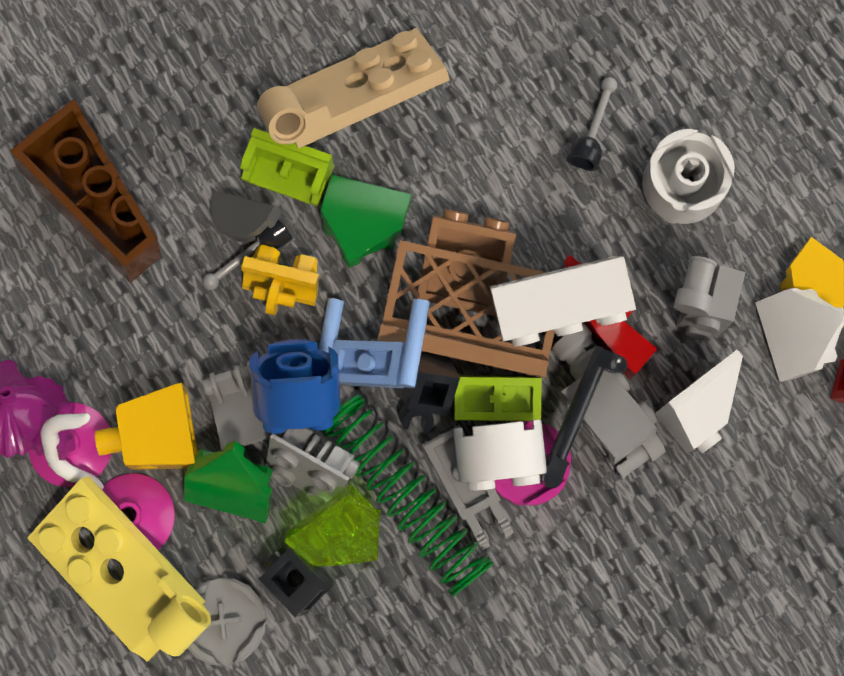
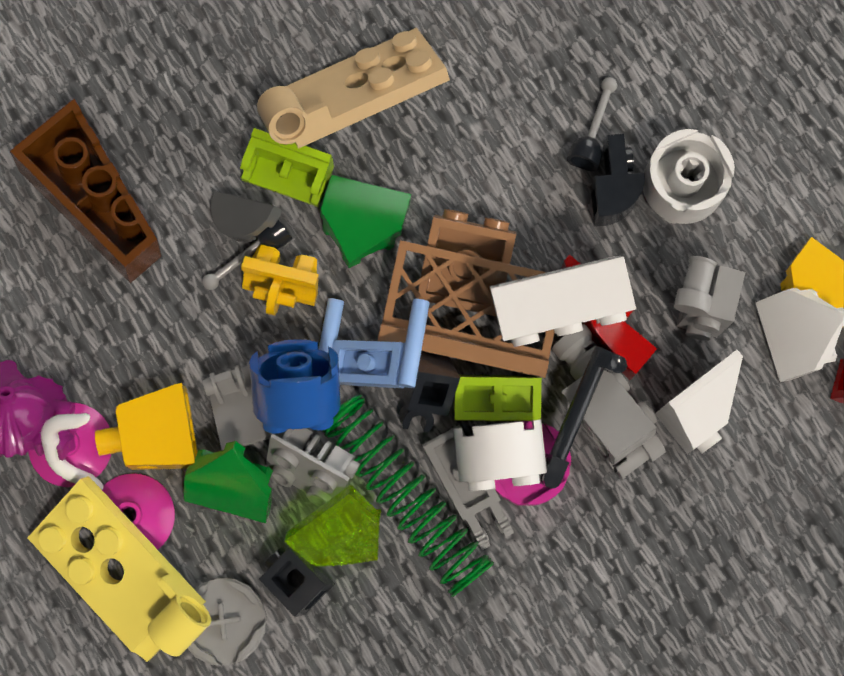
(616, 191): none -> black brick

